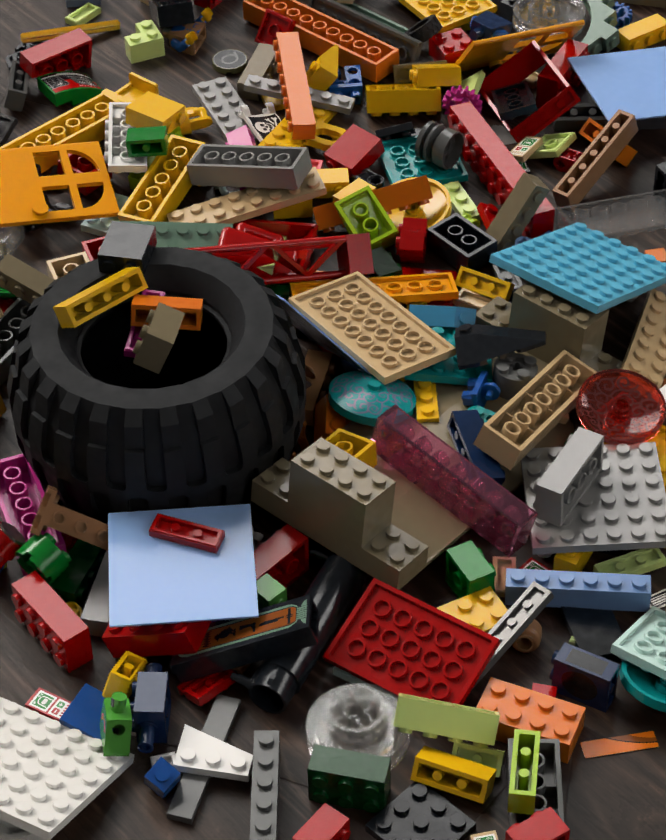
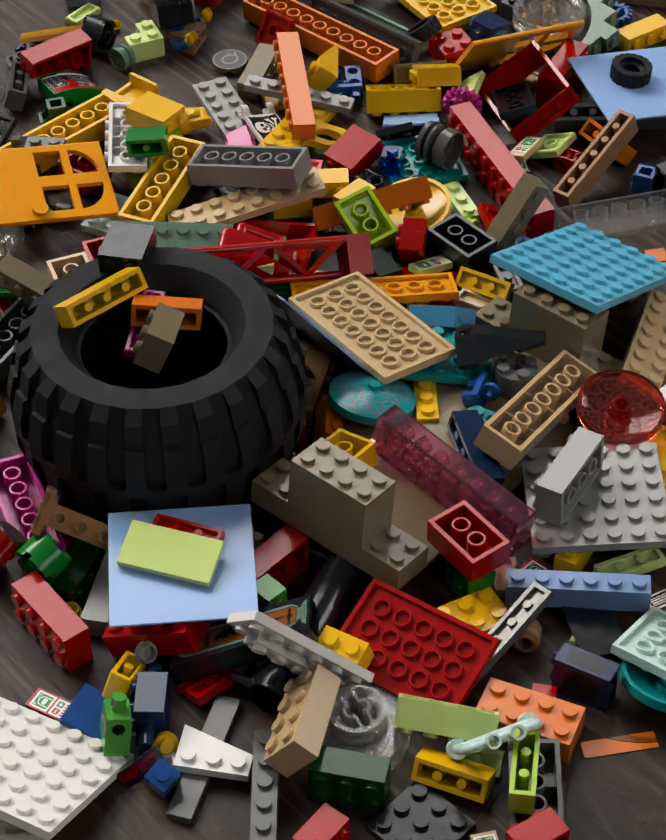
(19, 141): none -> dark grey hinge
(53, 108): none -> dark green brick
(100, 31): none -> black brick
(121, 57): none -> sand green wheel
(136, 771): none -> sticker
(149, 655): none -> light grey plate
(166, 742): none -> yellow plate
(170, 553): none -> yellowish green tile
(293, 649): none -> white plate
(302, 720): none -> tan brick
(347, 646): none -> yellow brick
(392, 160): none -> clear blue slope
(416, 119): none -> light blue door
(430, 265): none -> yellowish green tile
(468, 541): none -> red brick
(526, 723): none -> light aqua bar
(628, 79): none -> black tyre
(643, 179): none -> blue brick

